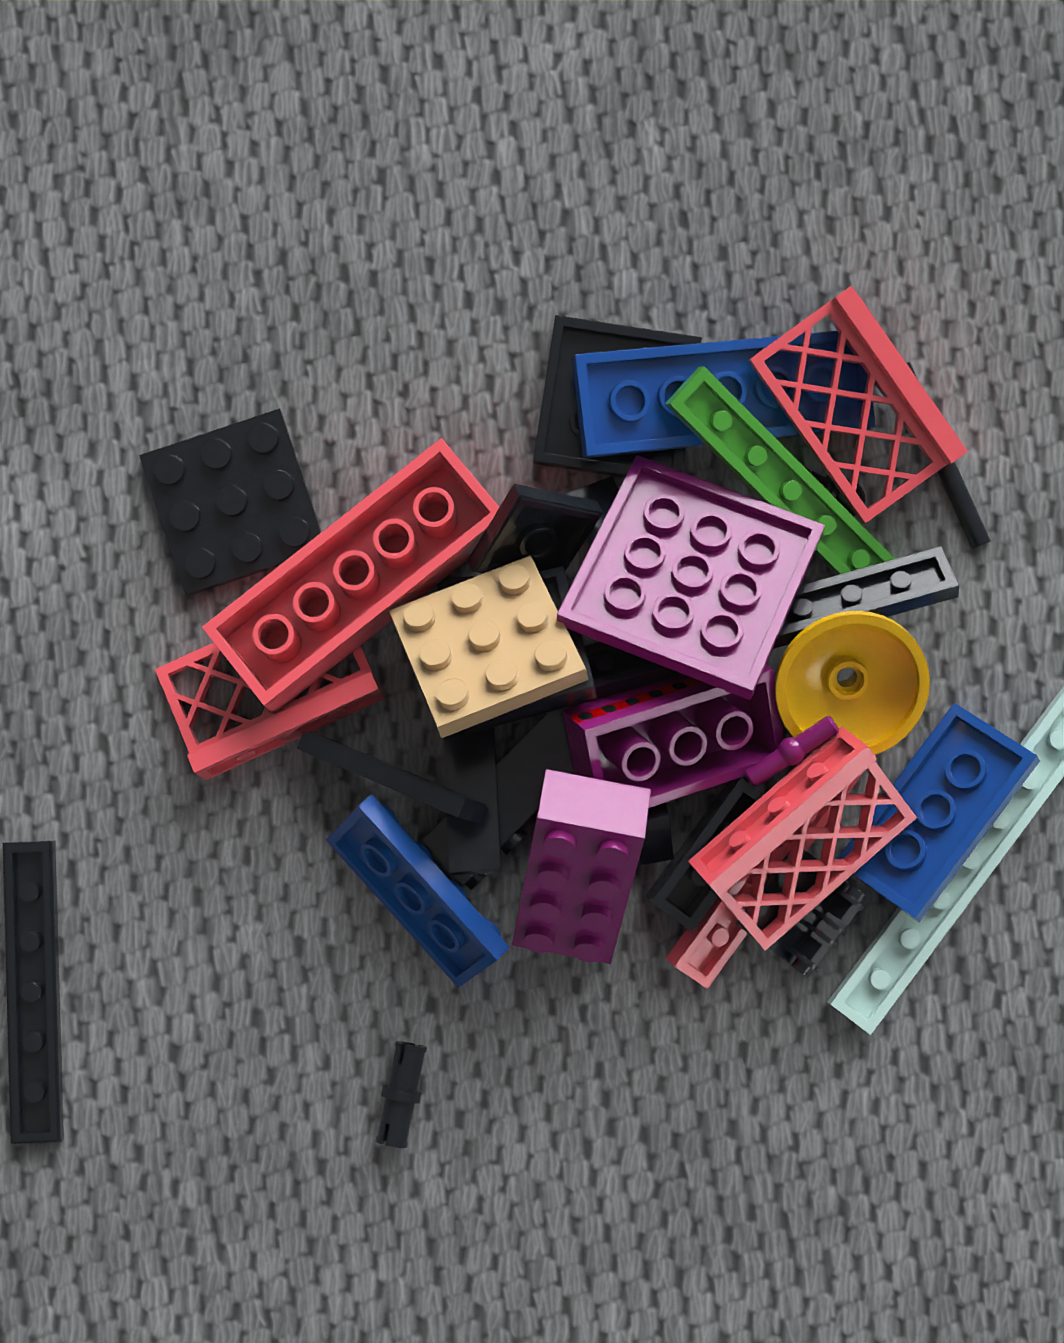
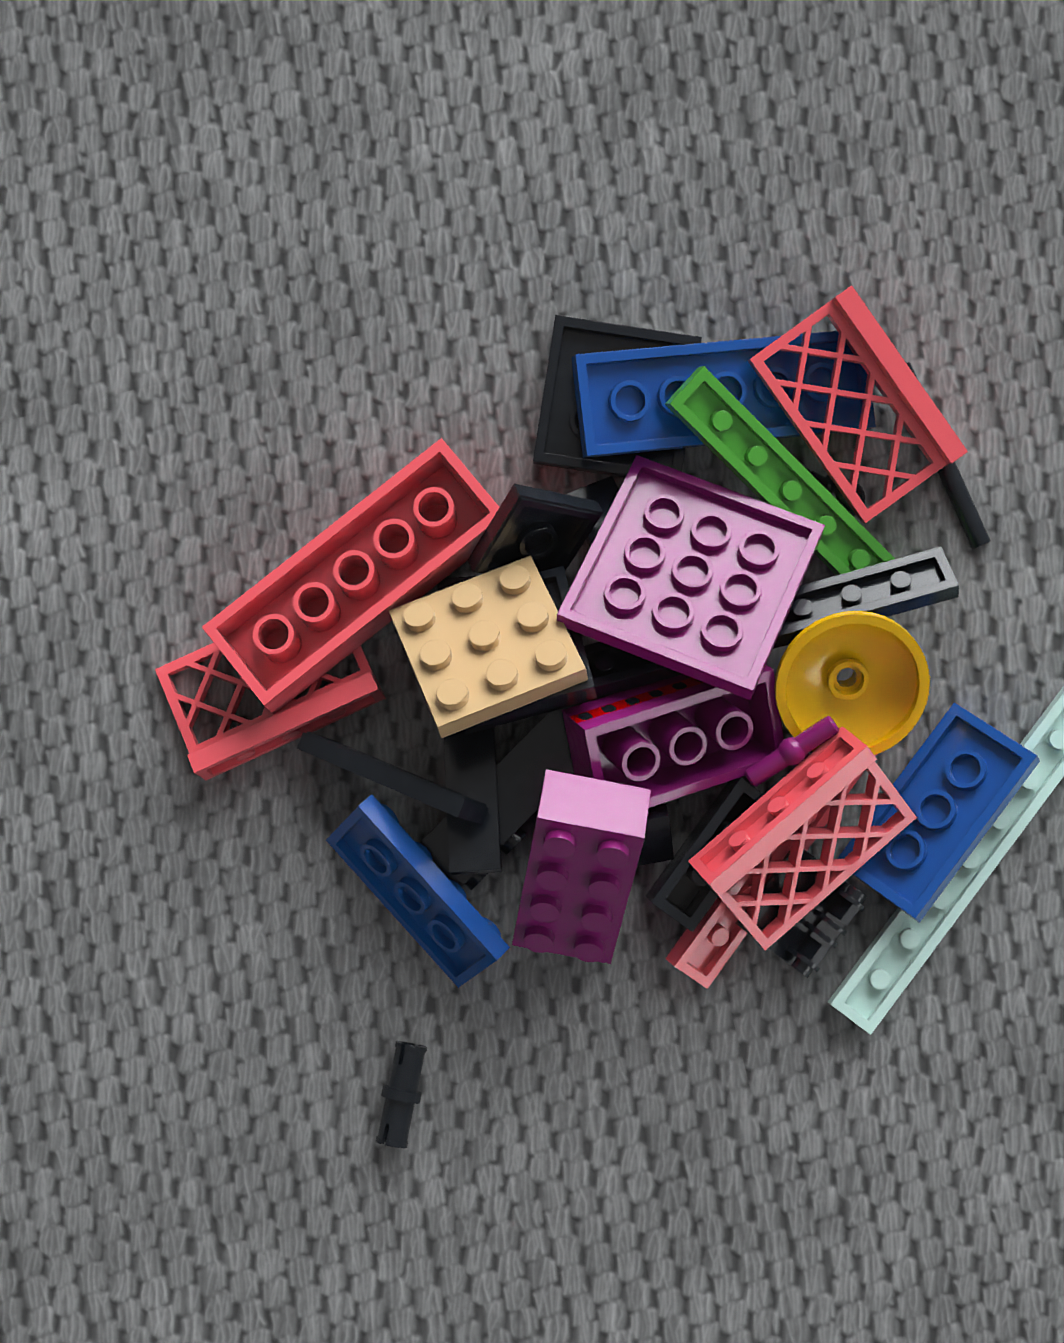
(33, 992): black tile -> none
(231, 501): black plate -> none

